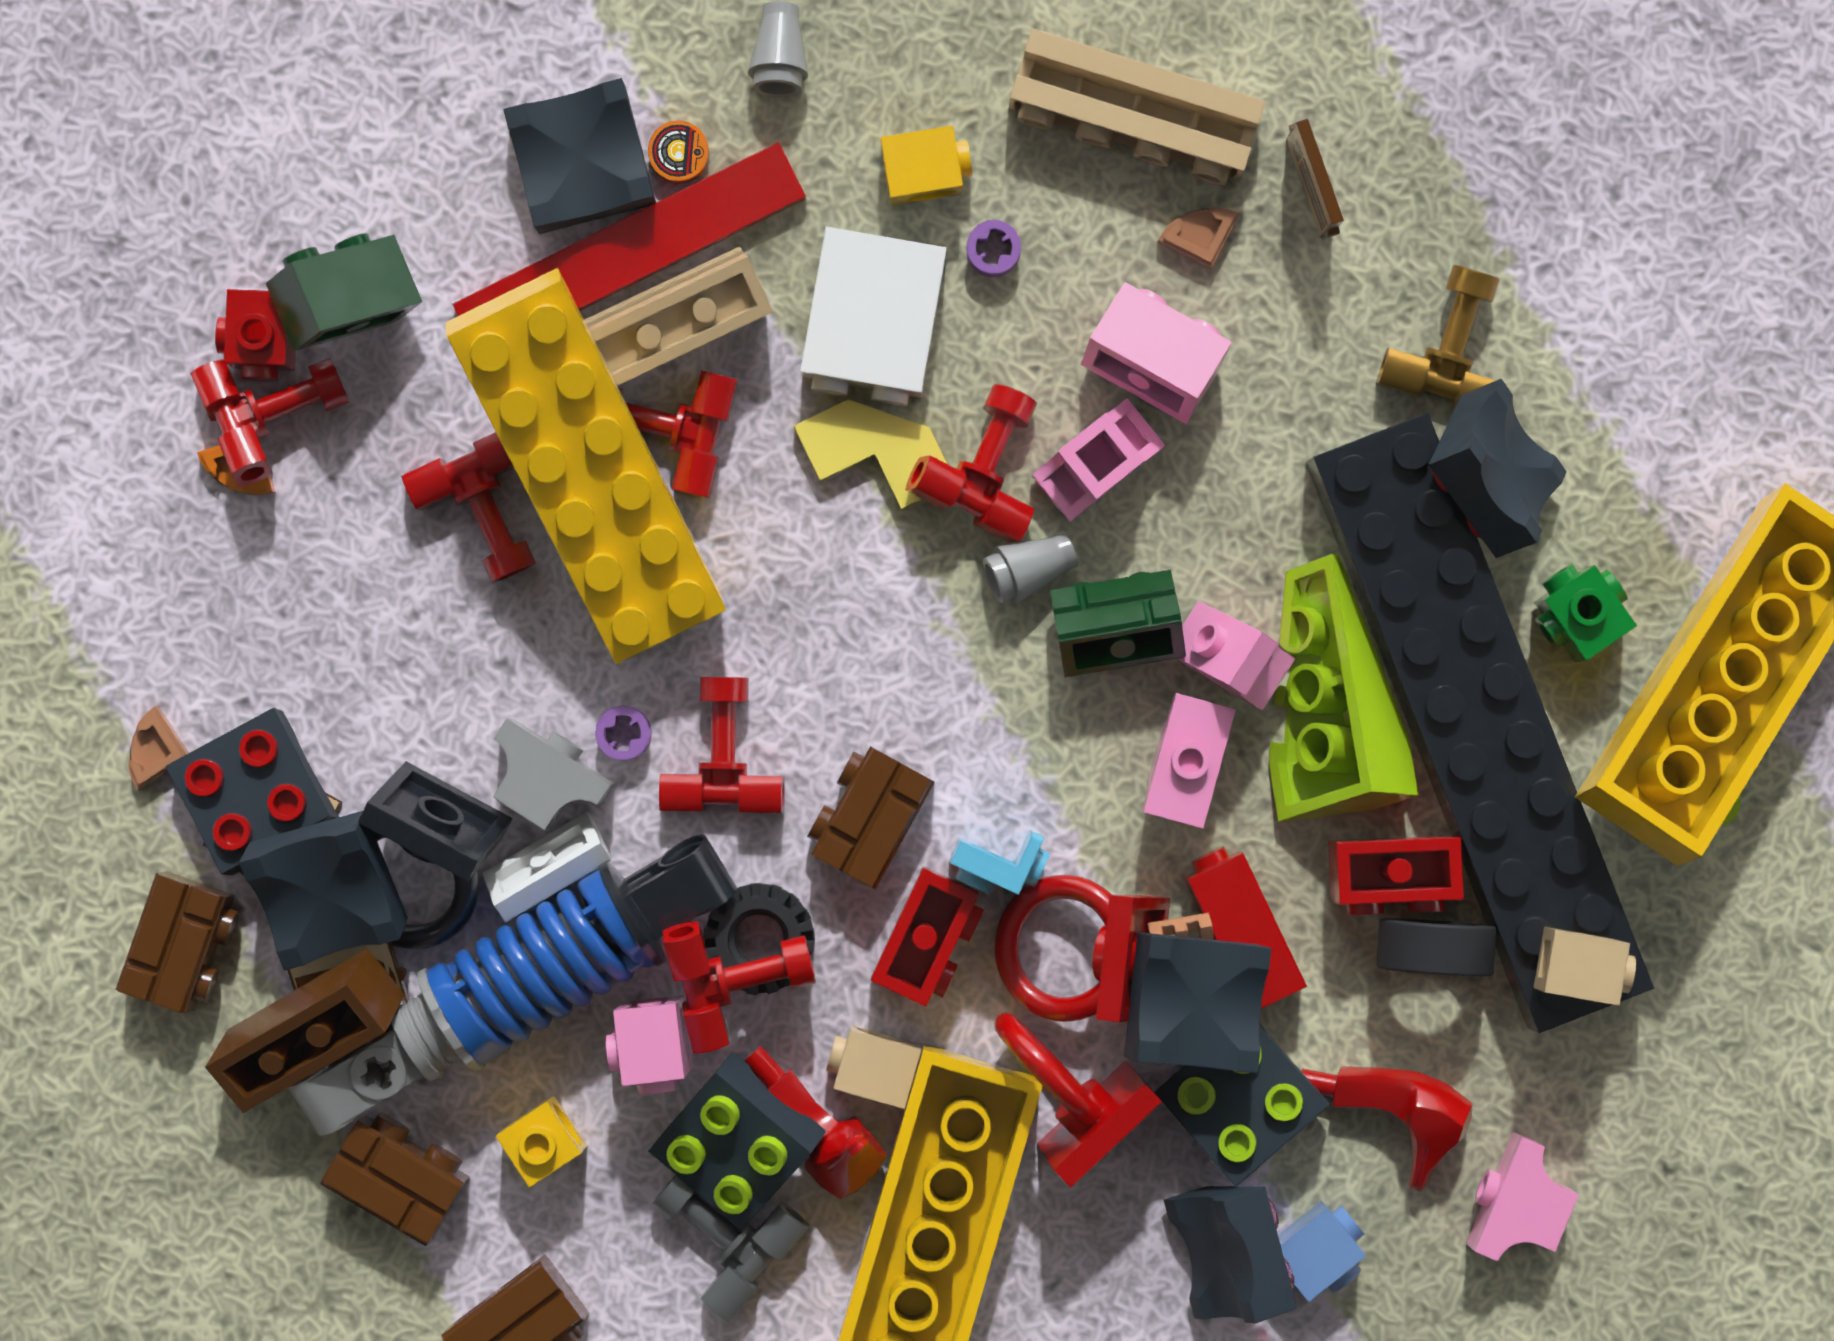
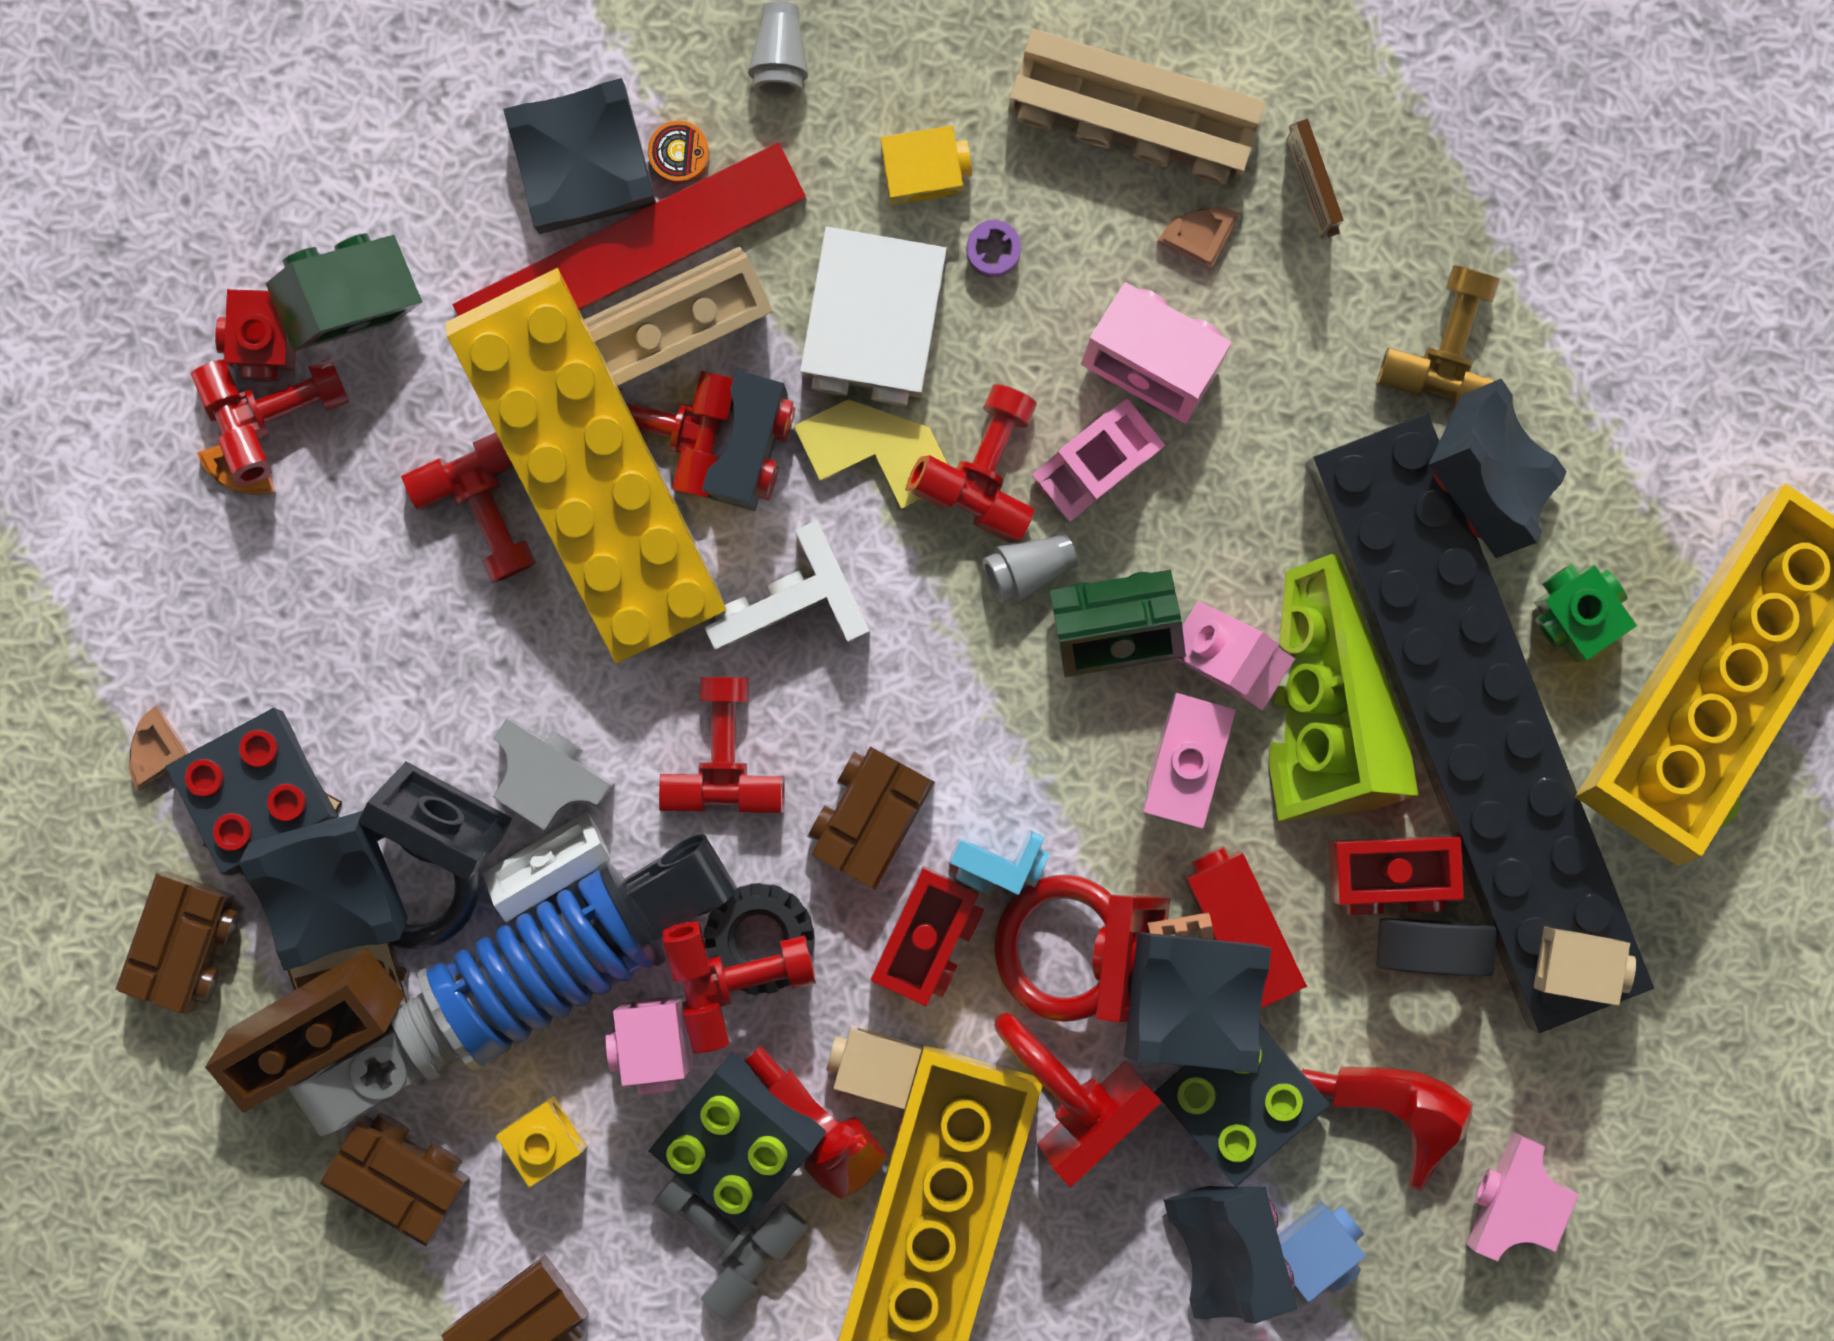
(610, 719): medium lavender bush -> none
(745, 468): none -> black brick
(793, 595): none -> white bracket

